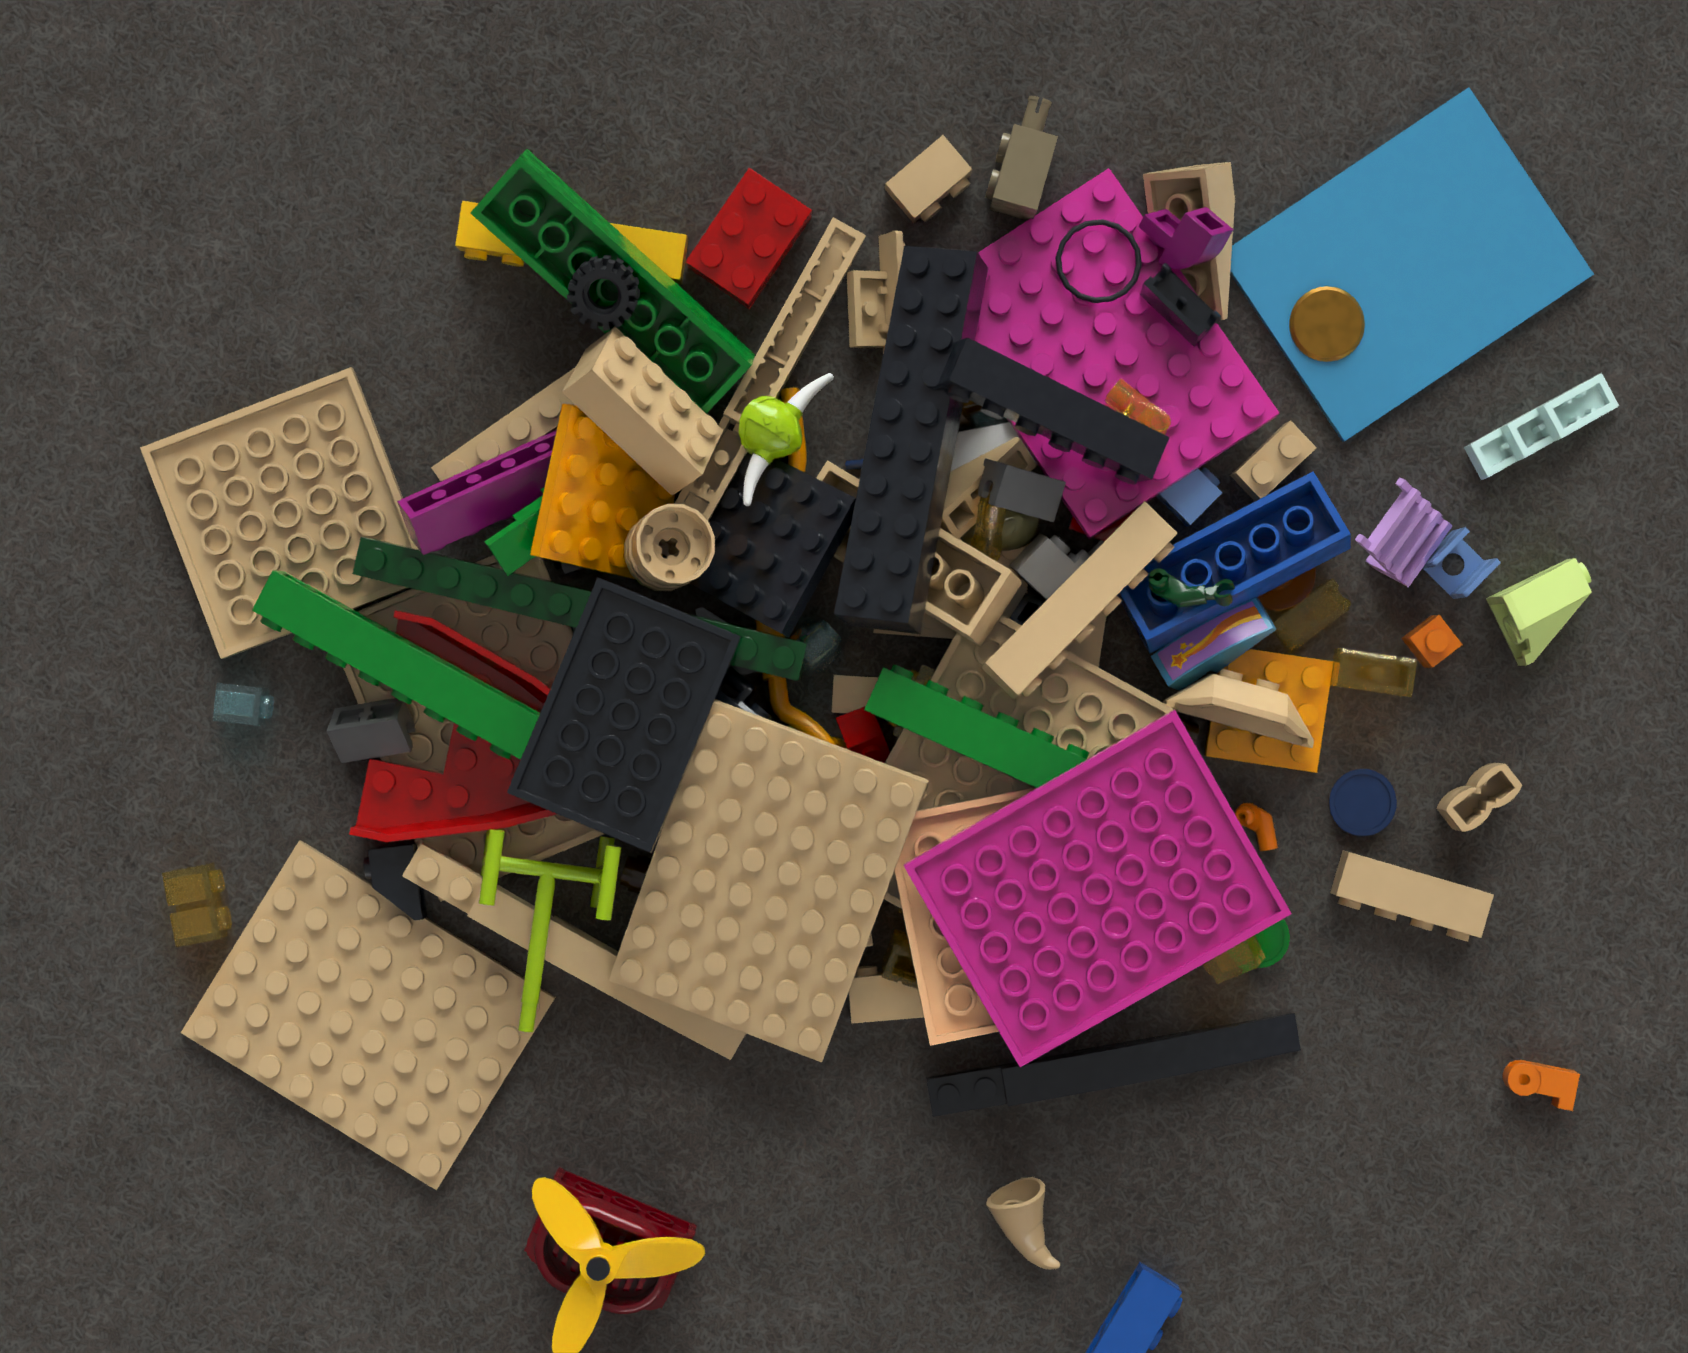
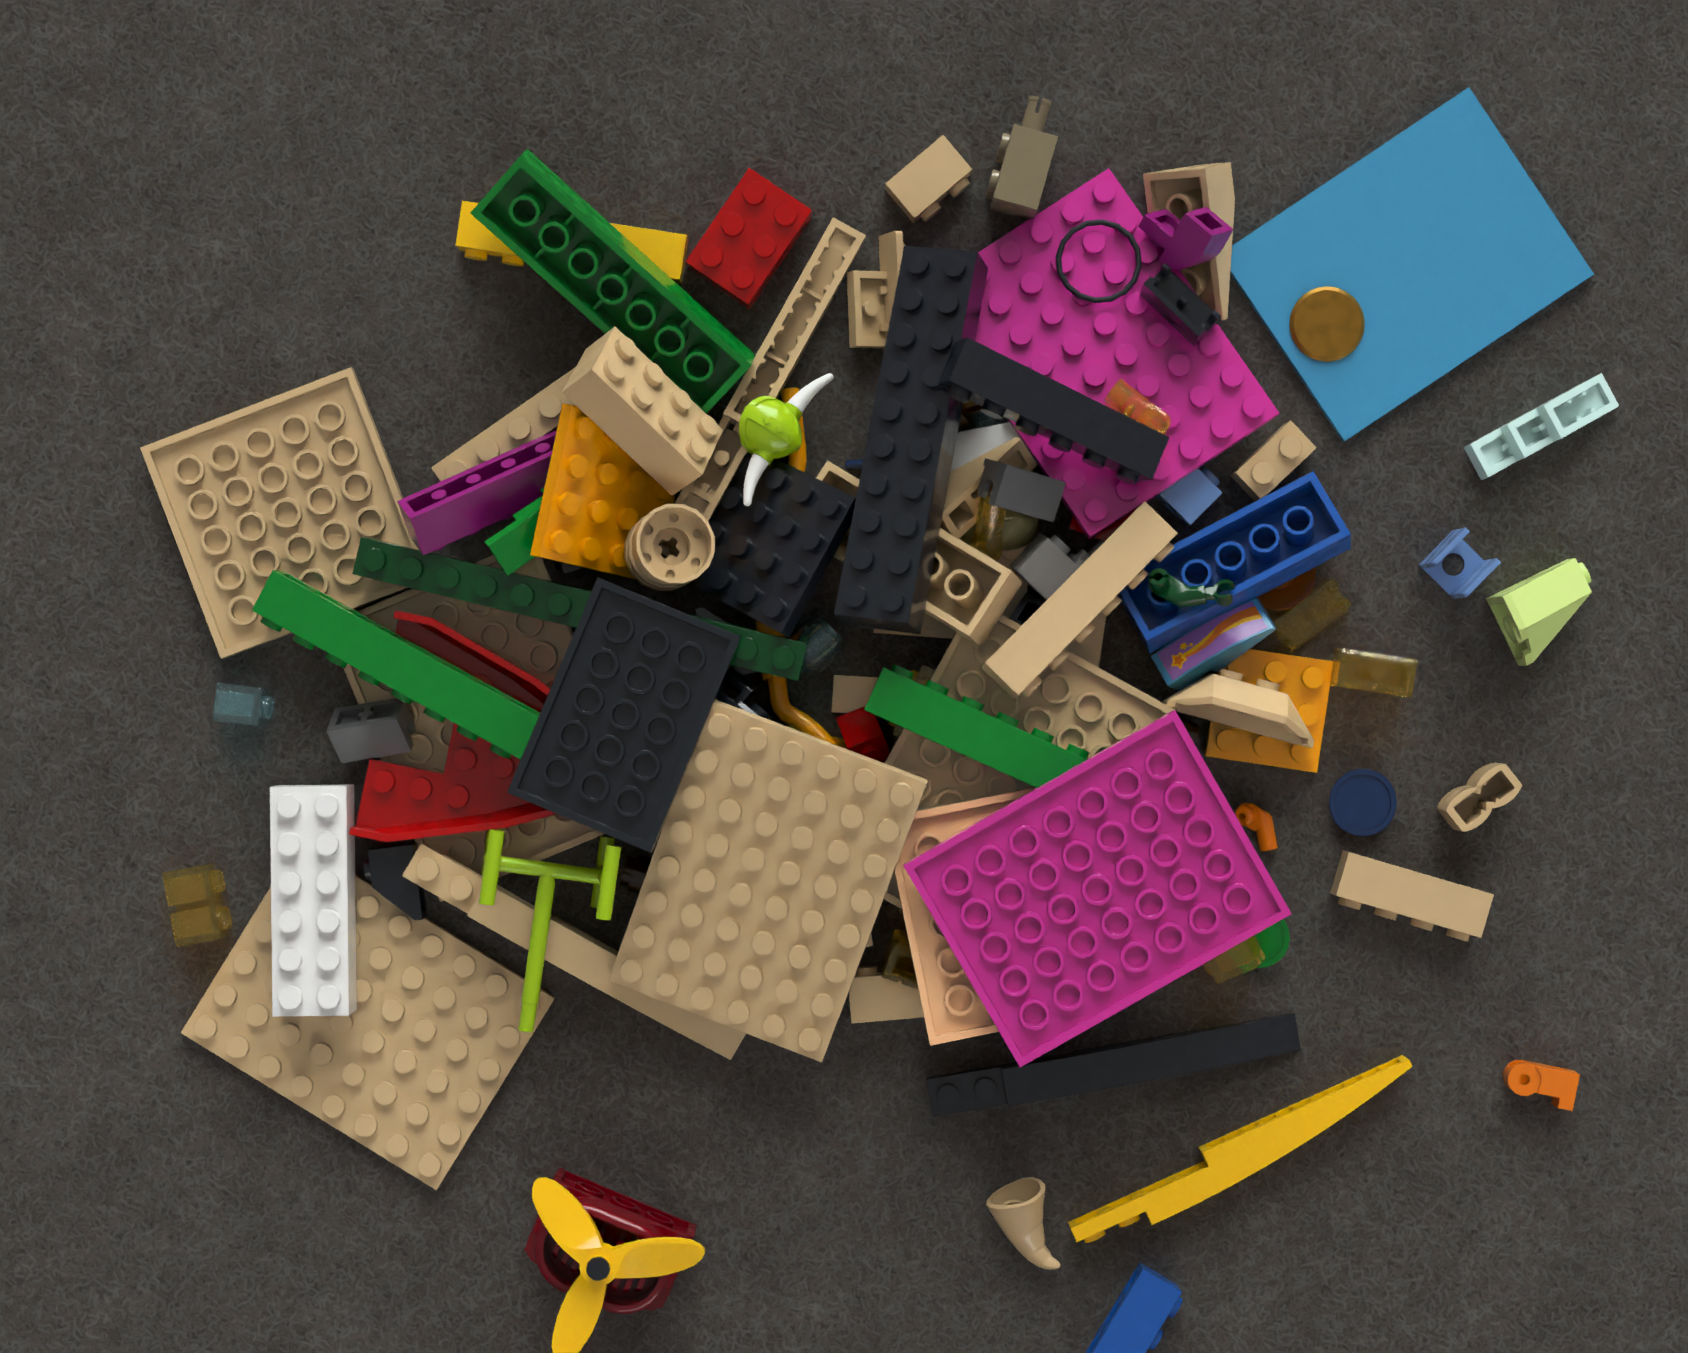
(313, 900): none -> white brick
(603, 269): black tyre -> none
(1240, 1153): none -> yellow slope
(1405, 536): lavender plate -> none
(1431, 641): orange brick -> none

